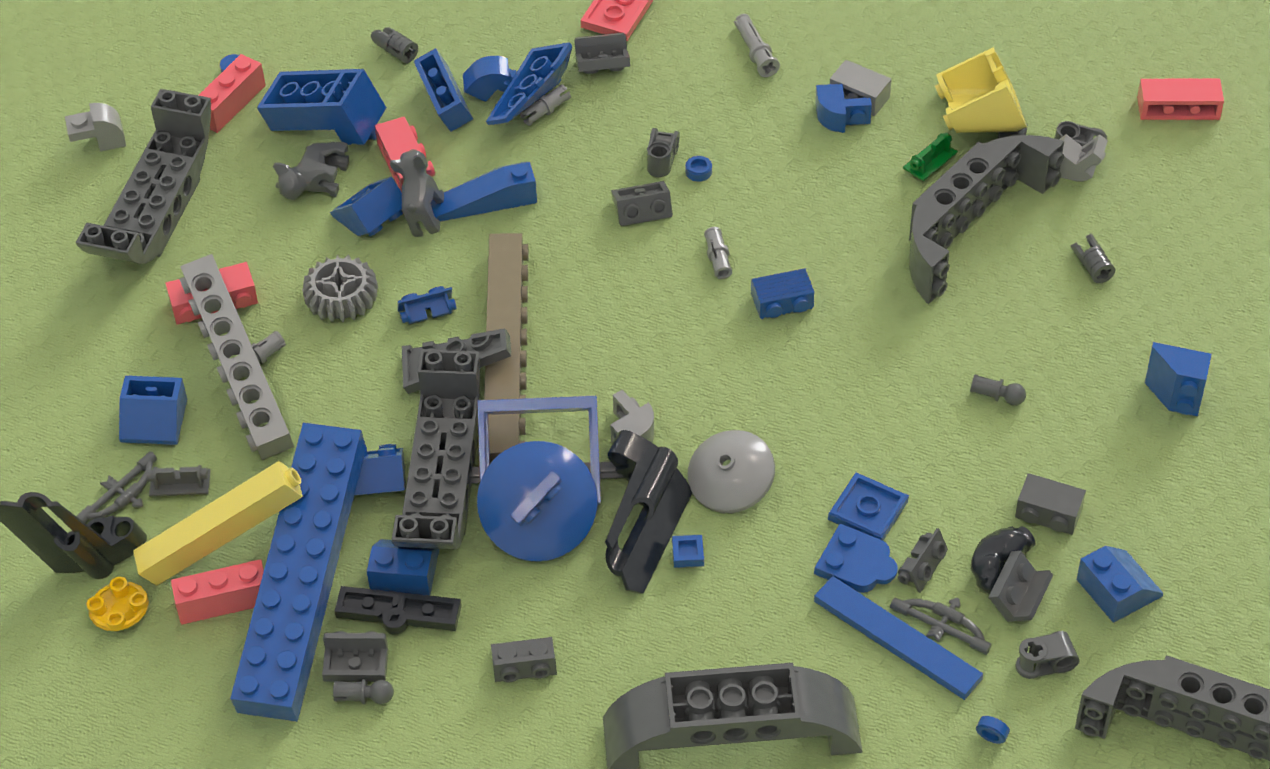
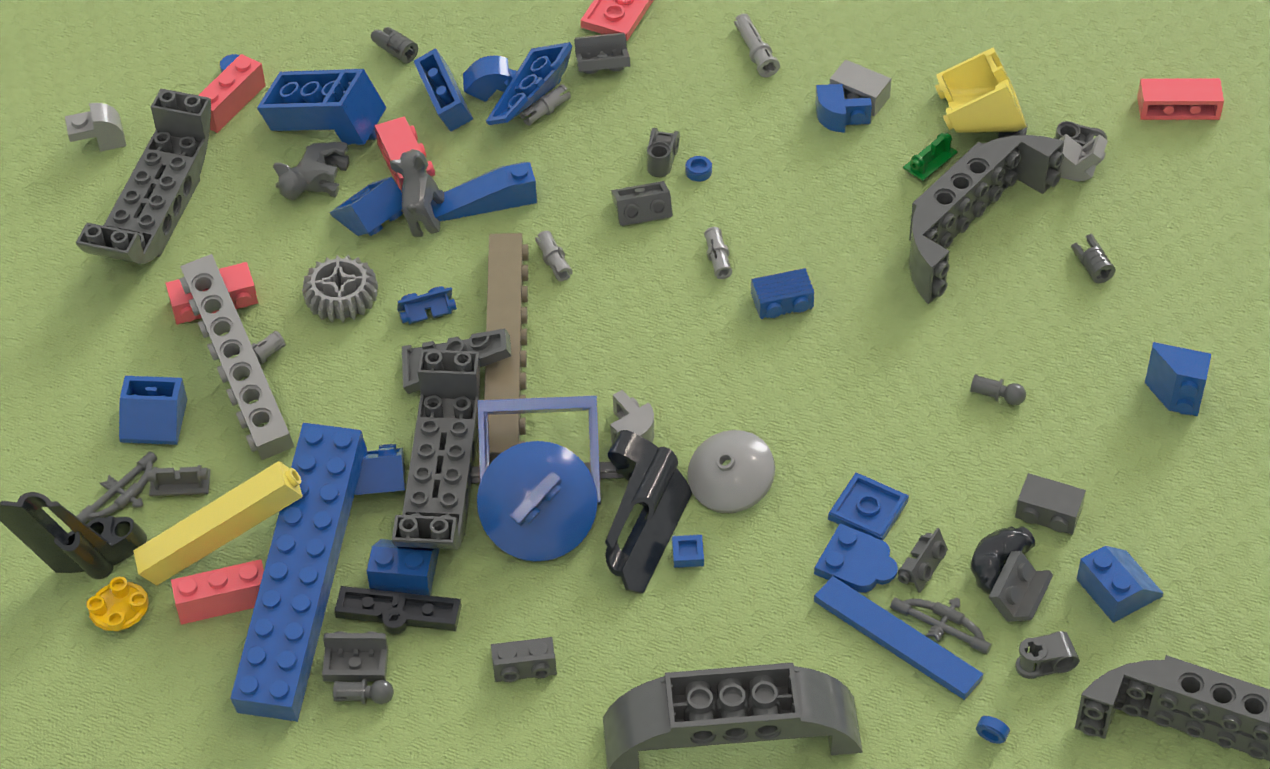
(553, 255): none -> light grey pin

